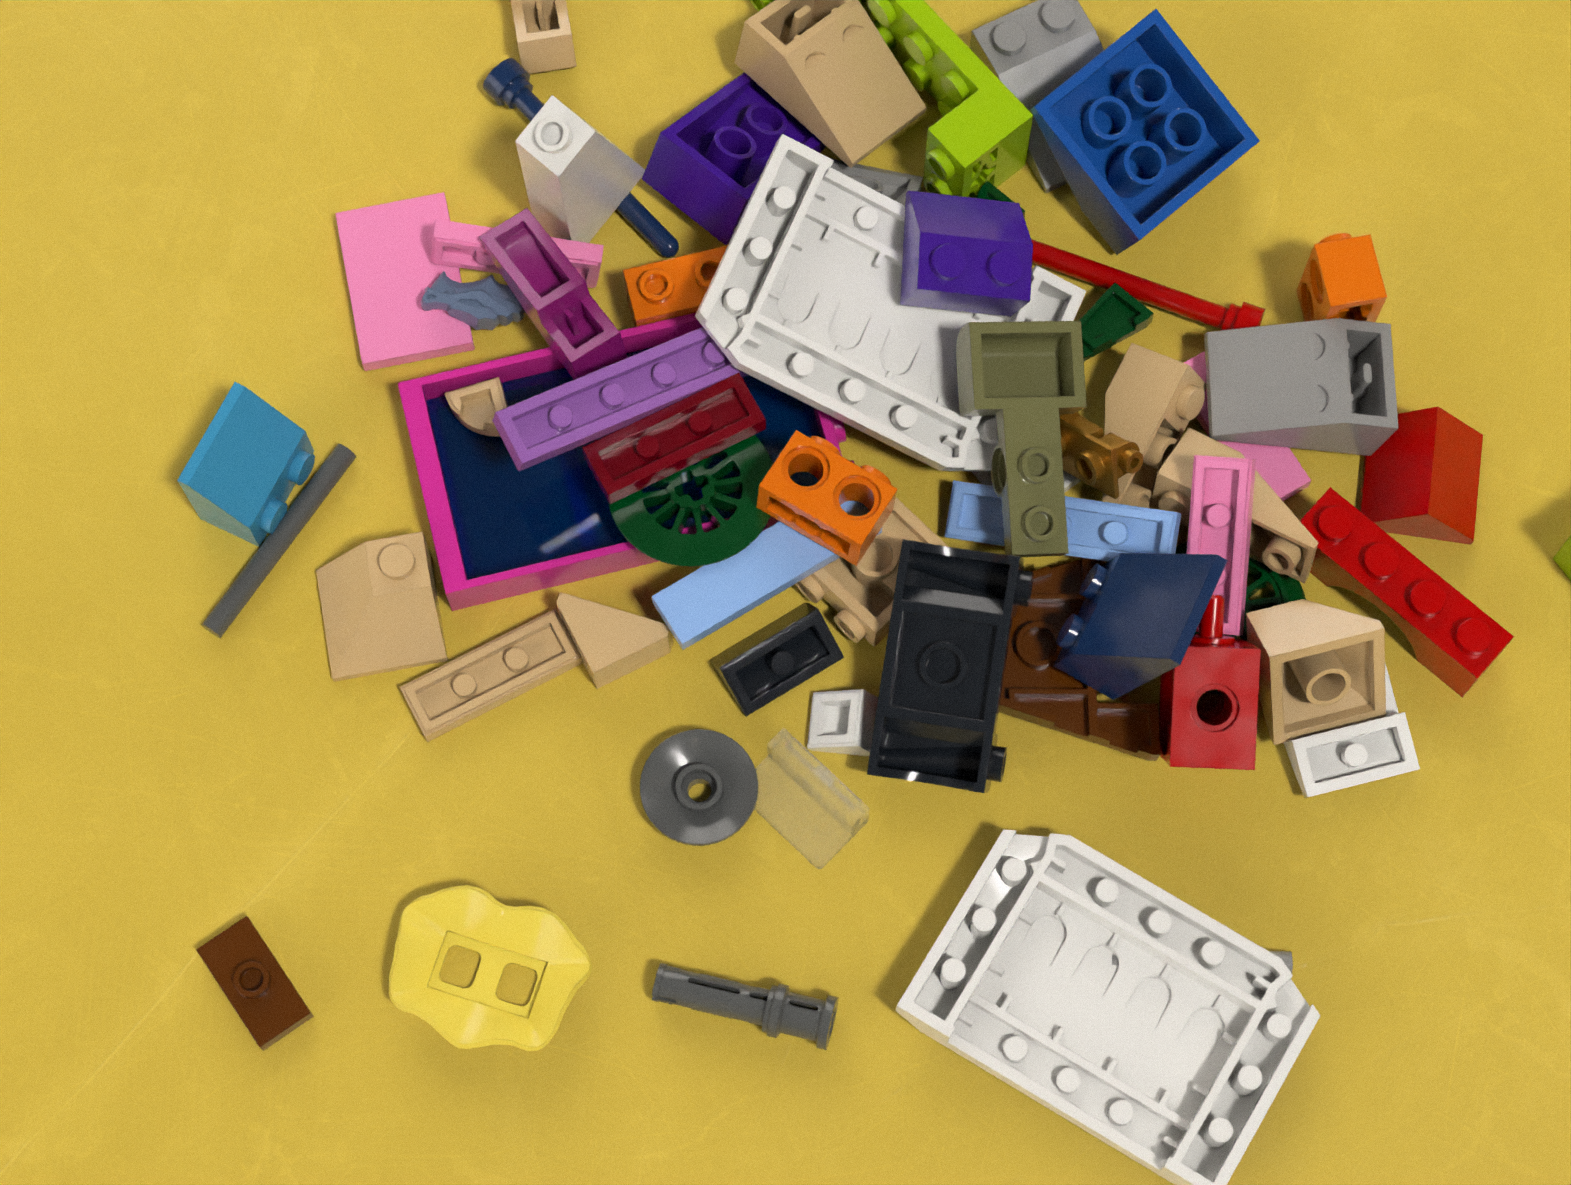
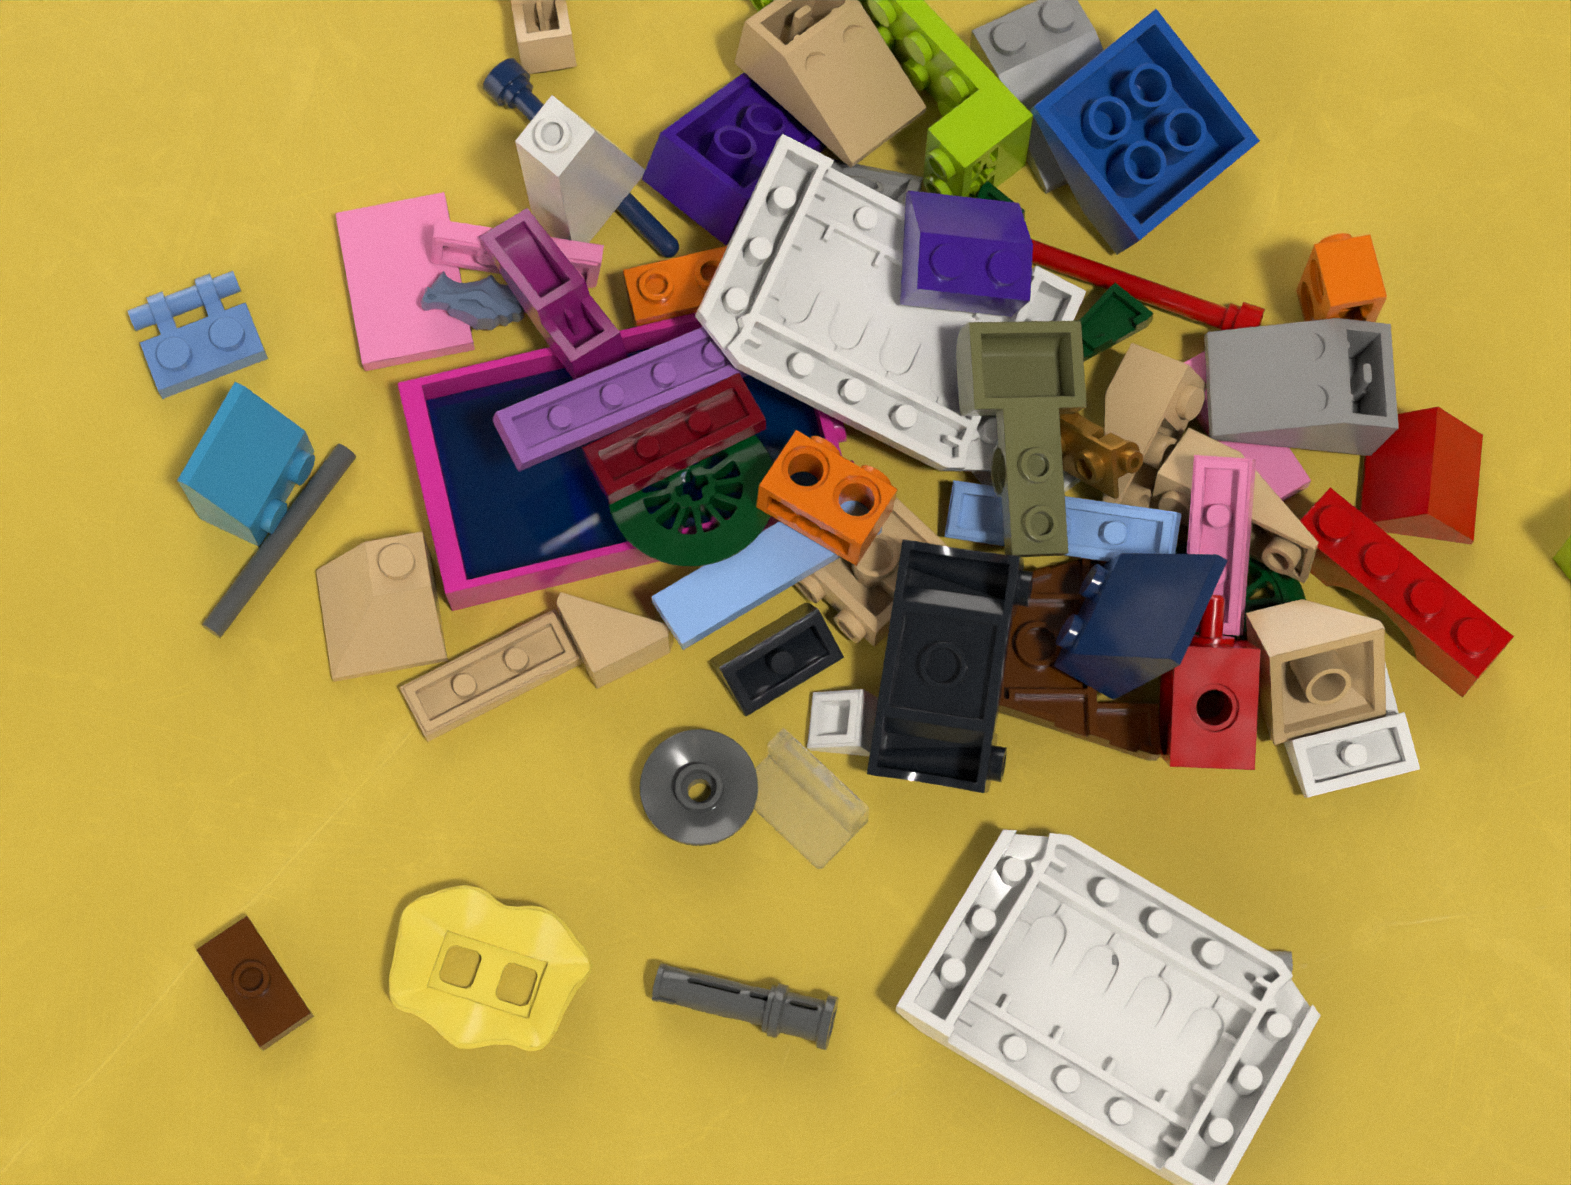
(201, 349): none -> medium blue plate
(477, 404): tan tile -> none

